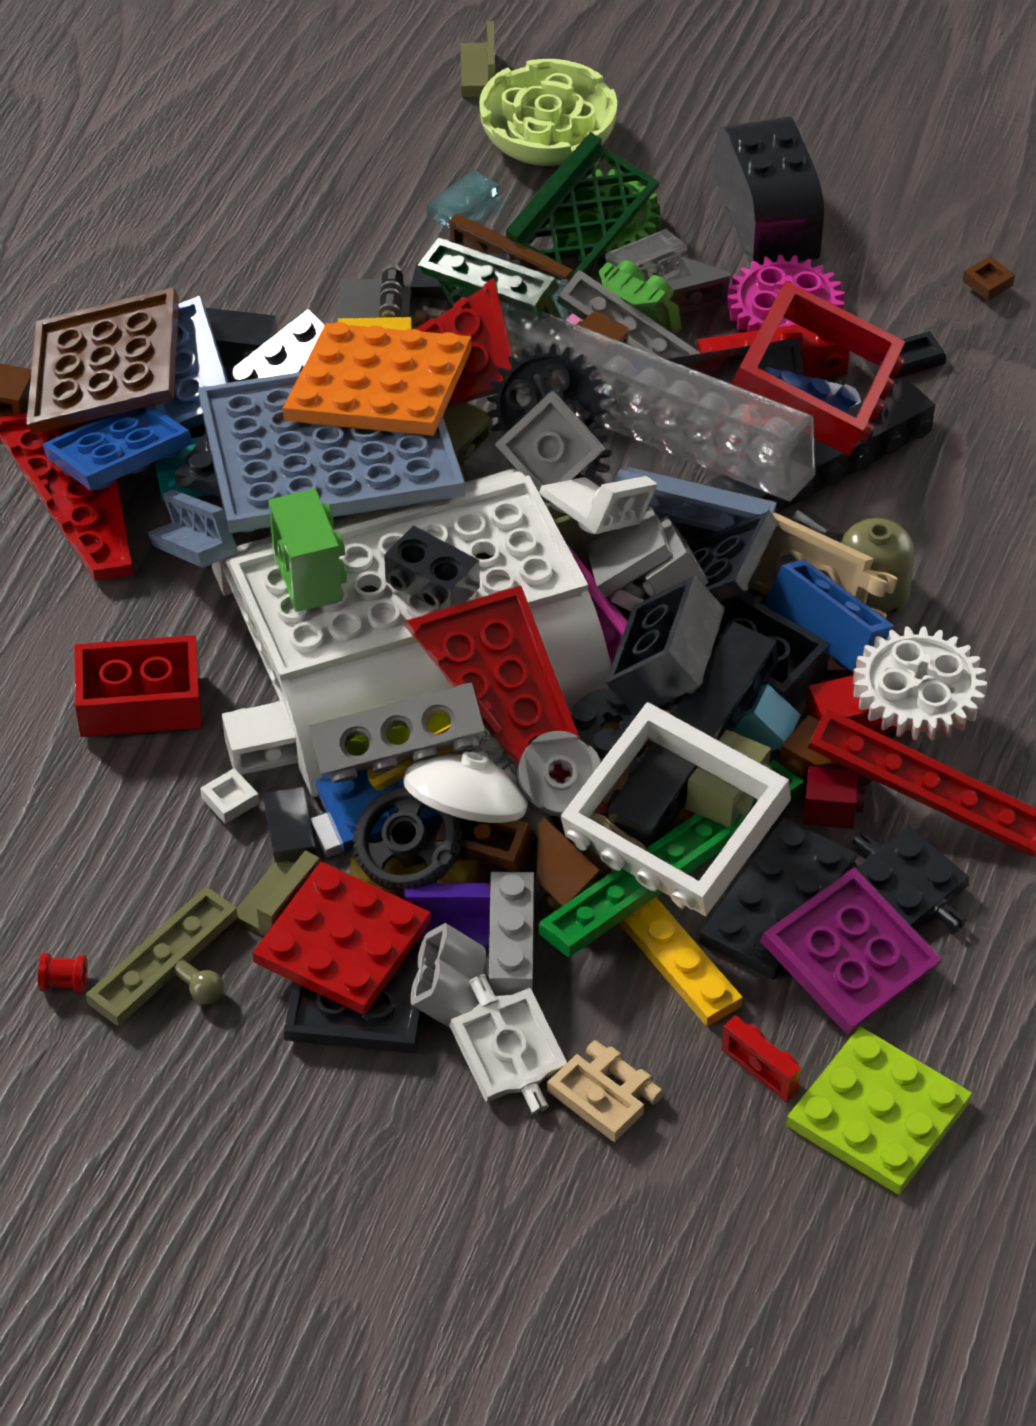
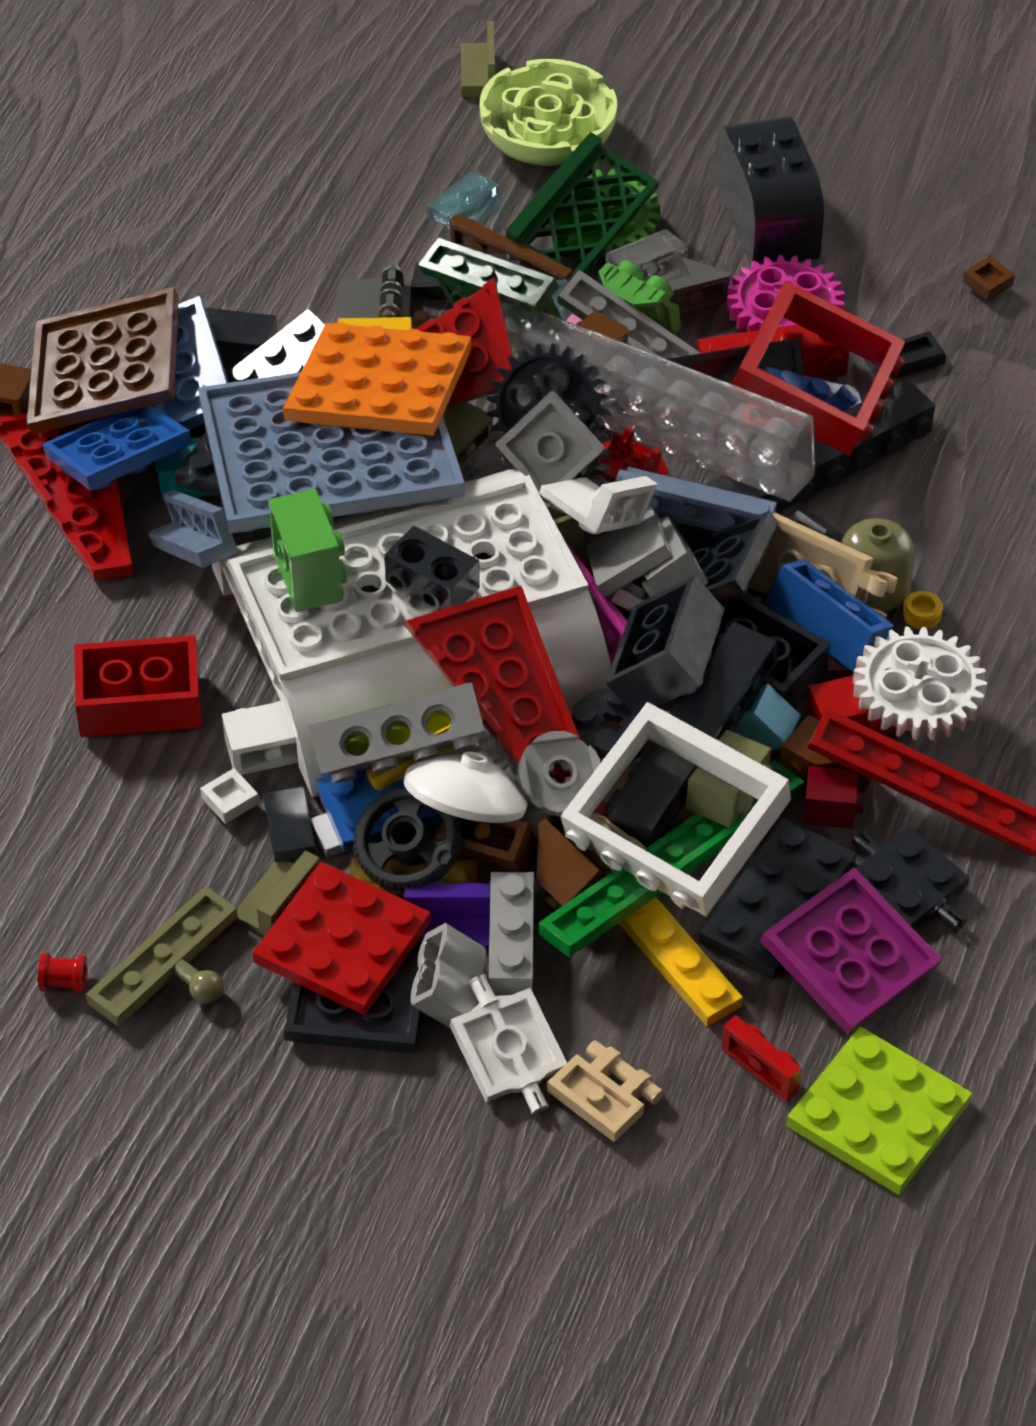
(631, 454): none -> red plate
(922, 609): none -> yellow tile

